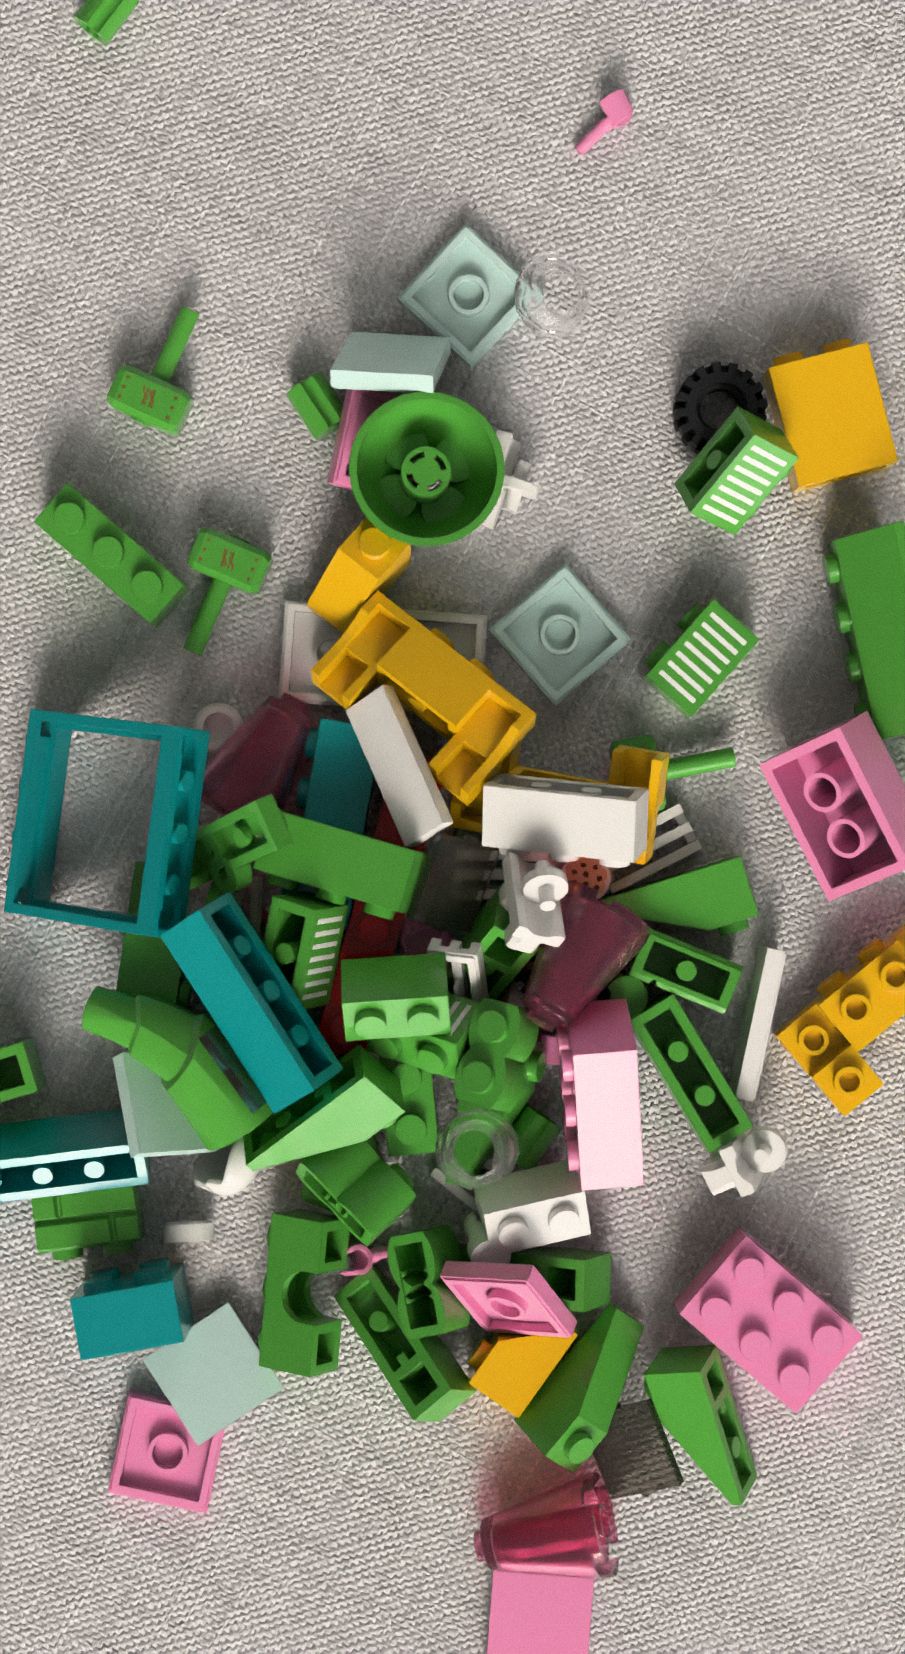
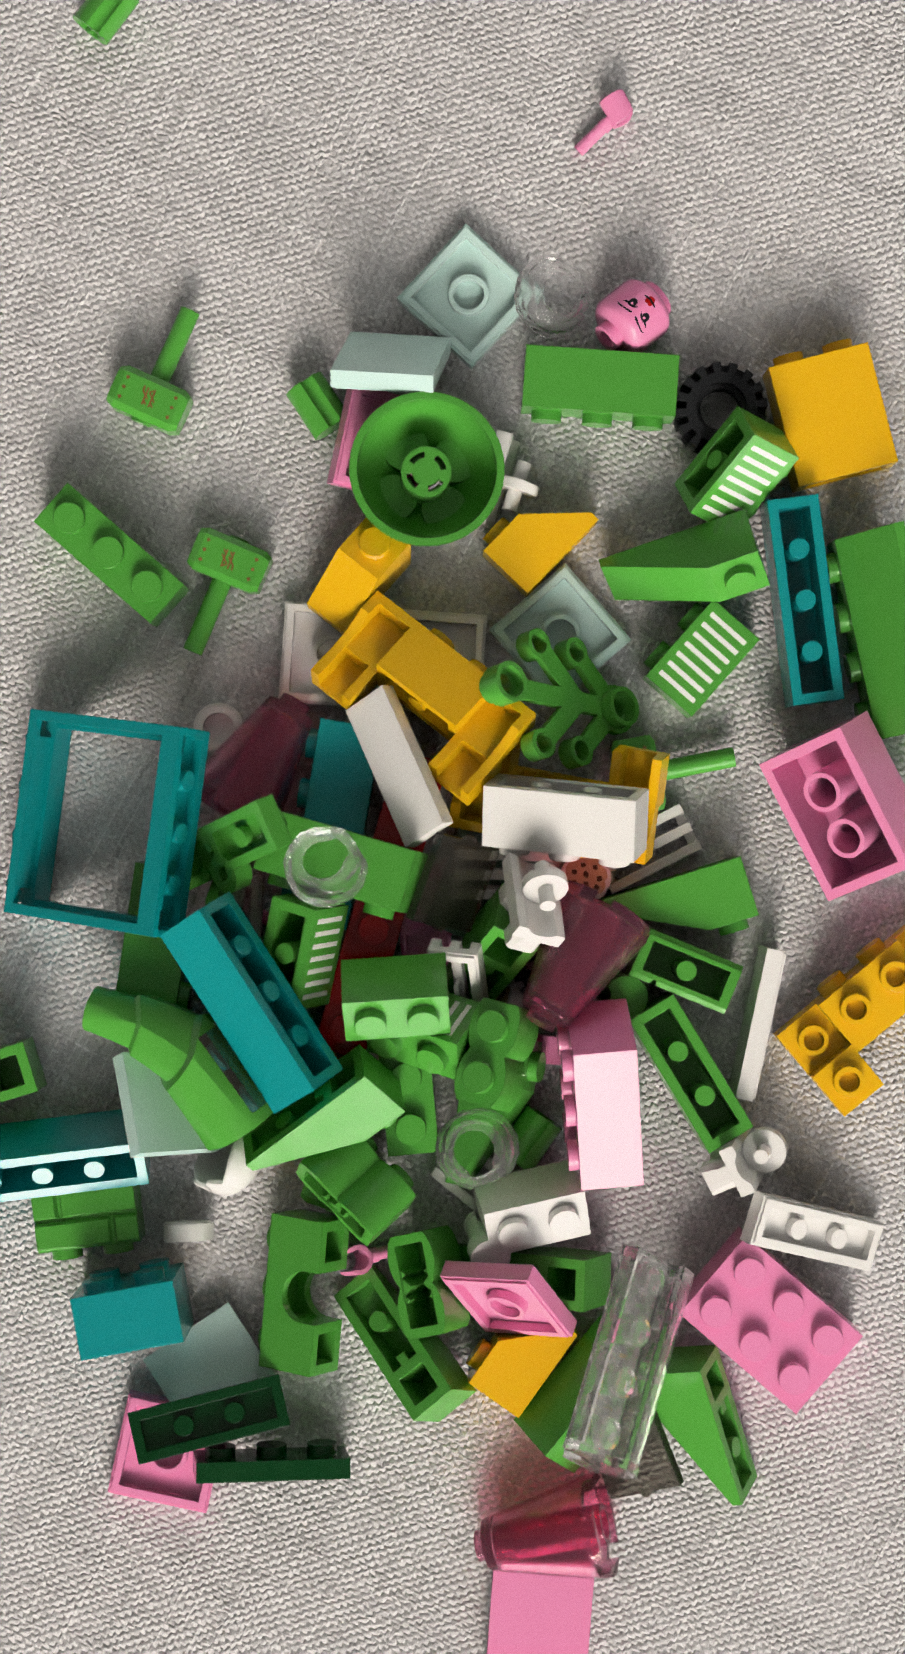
(208, 1419): none -> dark green plate
(271, 1462): none -> dark green plate
(324, 891): none -> clear piece
(534, 545): none -> yellow slope
(599, 386): none -> bright green brick
(612, 706): none -> bright green plant
(628, 1364): none -> clear brick
(632, 316): none -> bright pink head
(695, 564): none -> bright green slope
(801, 601): none -> teal brick
(812, 1231): none -> white tile

